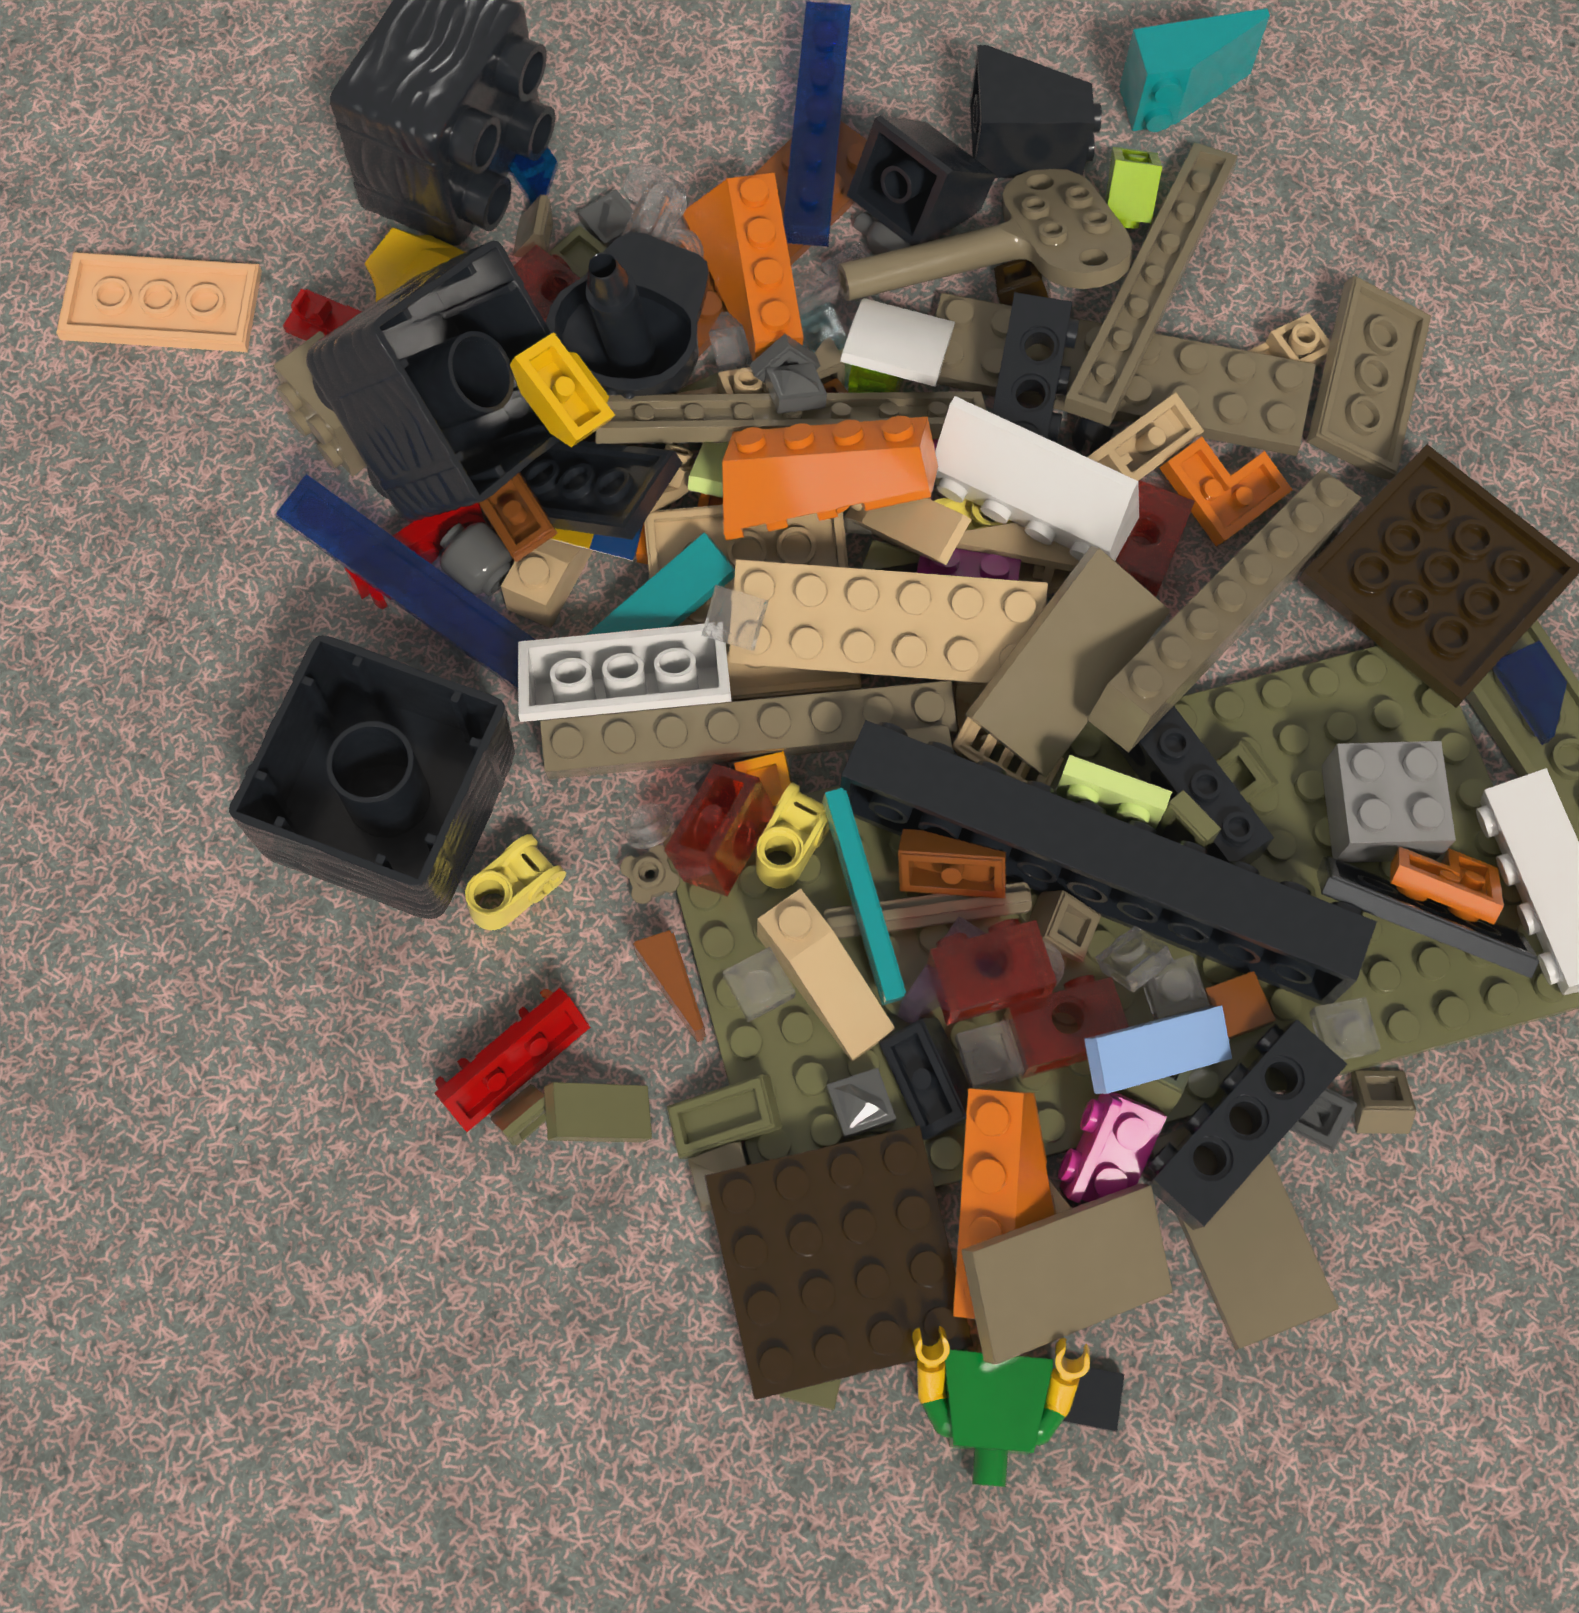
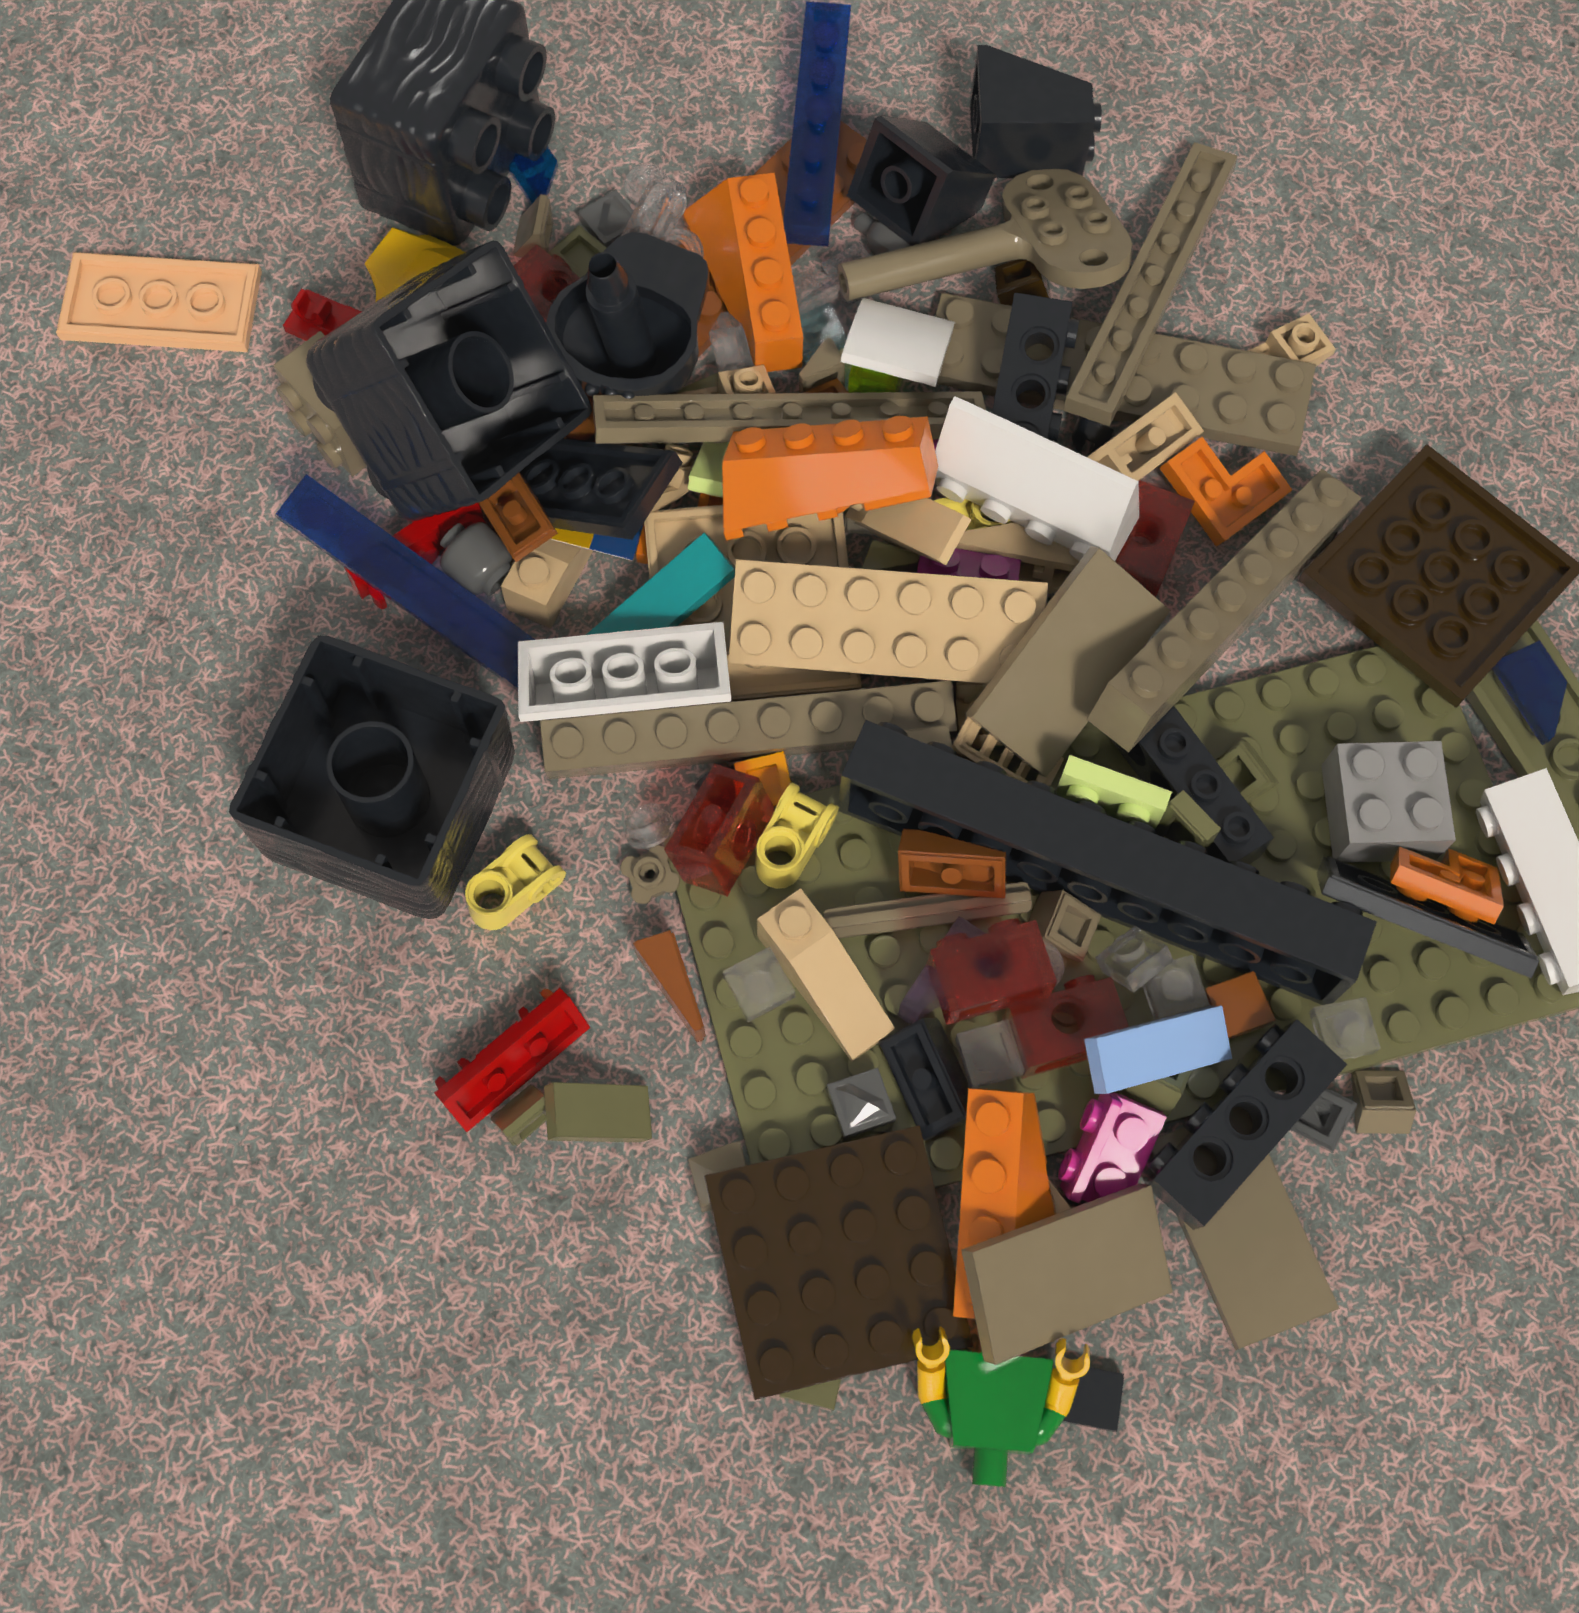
(561, 390): yellow slope -> none
(724, 1116): olive tile -> none
(735, 617): clear tile -> none
(782, 353): dark grey tile -> none
(795, 388): dark grey tile -> none
(863, 896): teal tile -> none
(1133, 185): lime slope -> none
(1187, 65): teal slope -> none
(1369, 378): dark tan tile -> none

